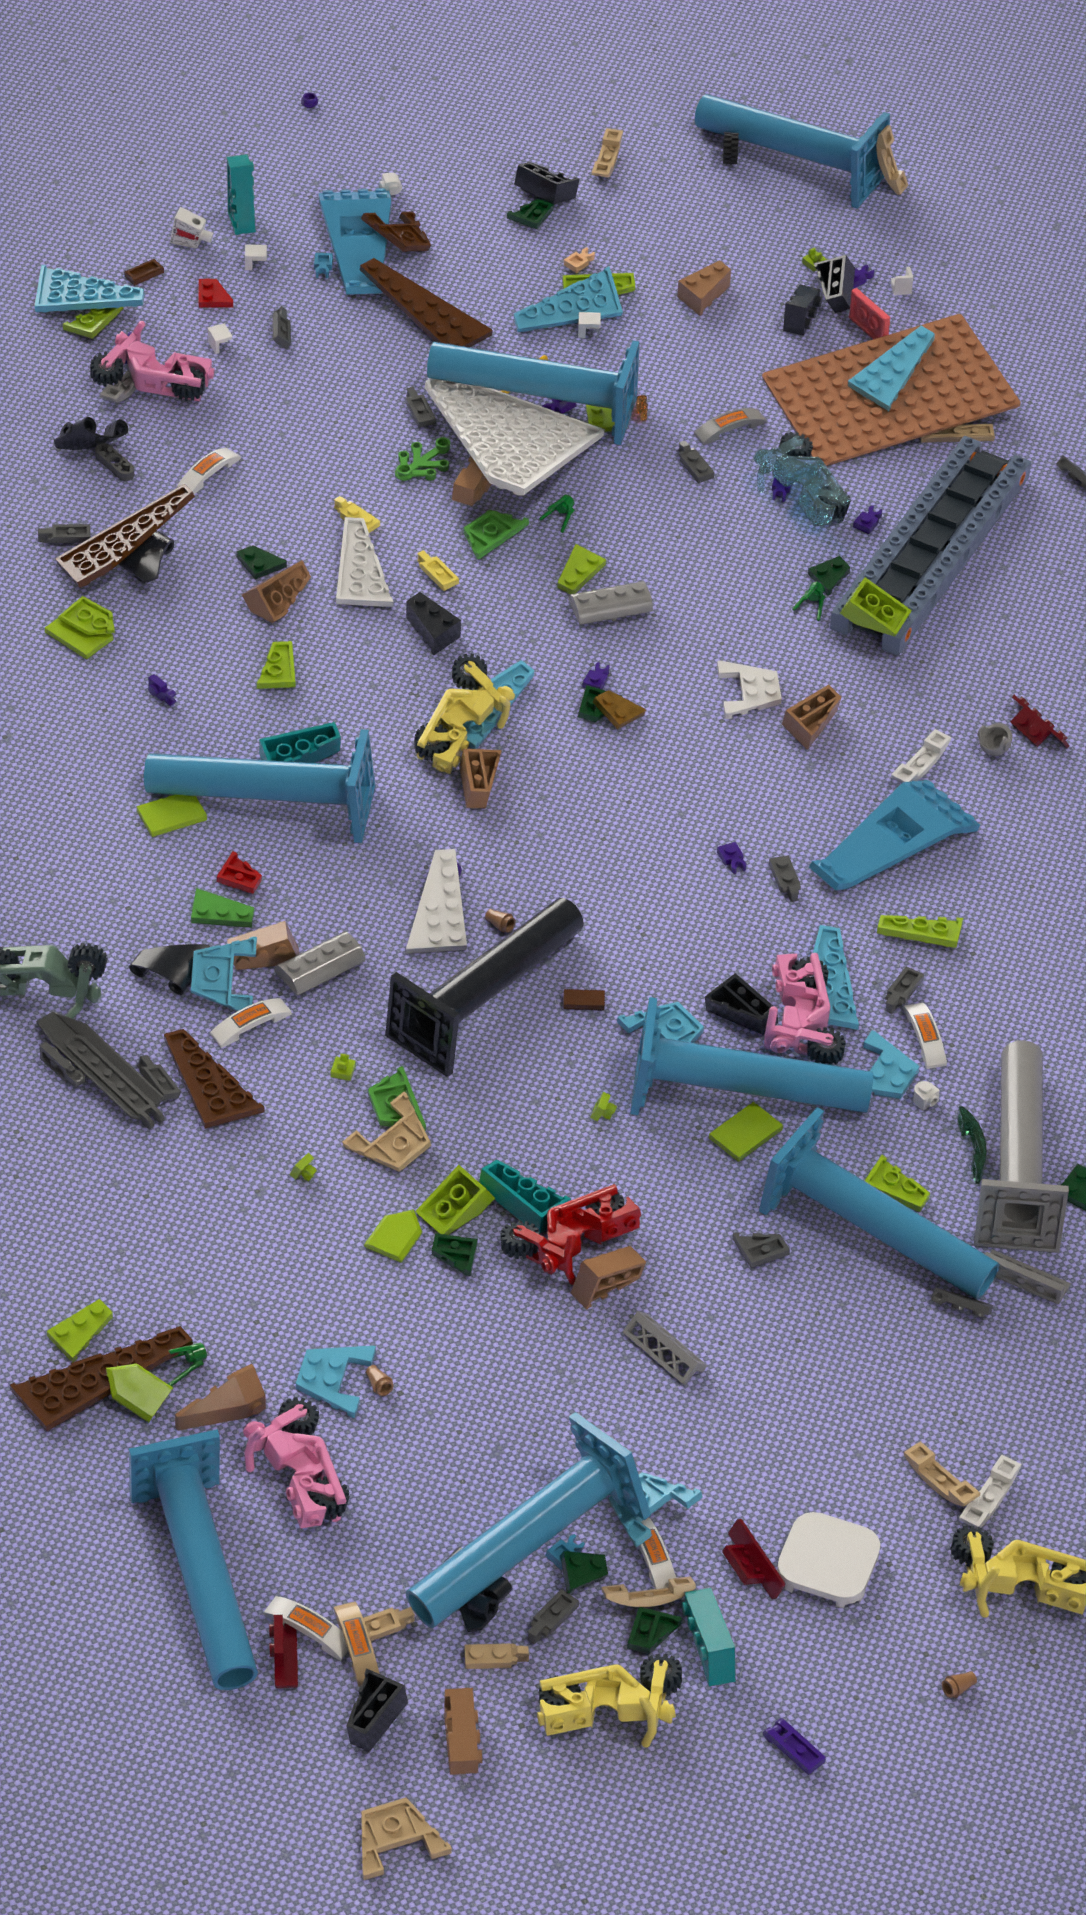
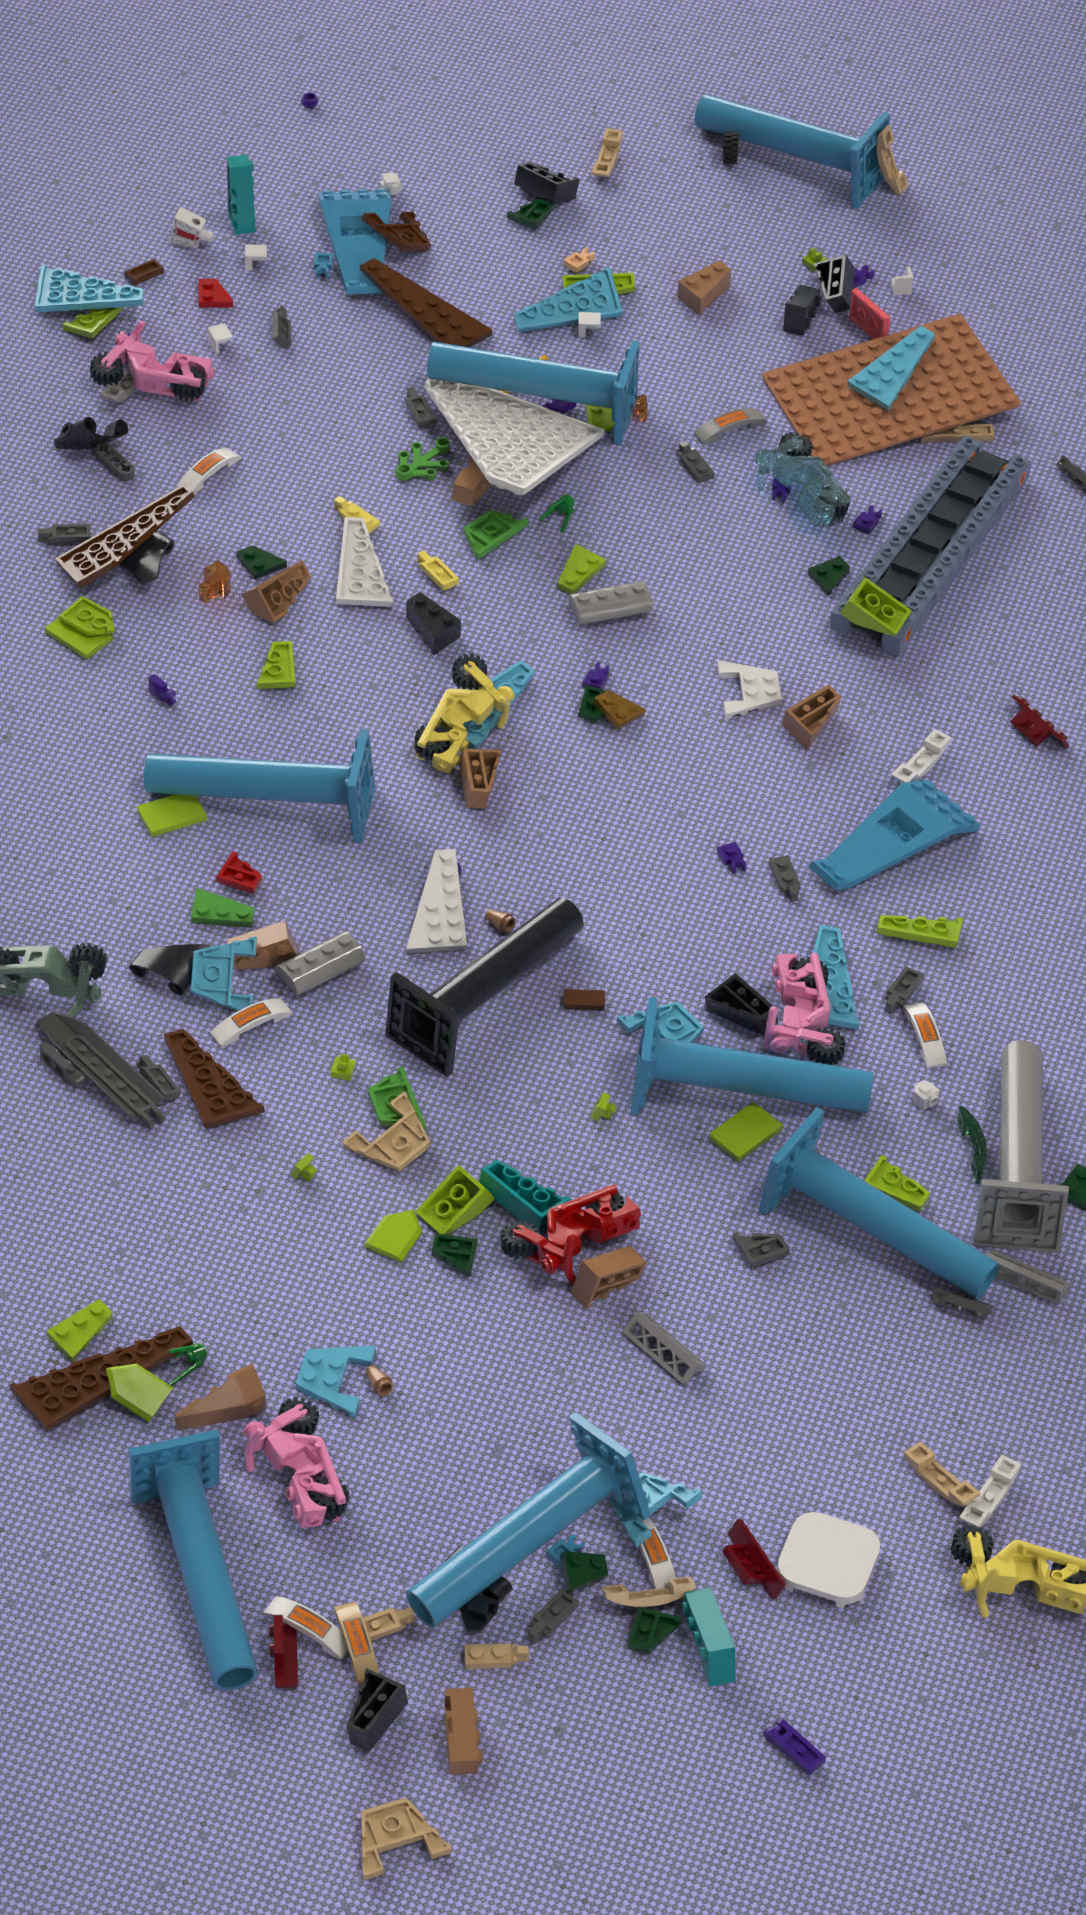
(216, 582): none -> clear orange brick
(302, 745): teal wedge -> none
(568, 1708): light yellow piece -> none
(814, 593): green plant -> none
(892, 1070): medium azure wing -> none
(957, 1684): medium nougat cone -> none
(995, 739): light grey cap -> none

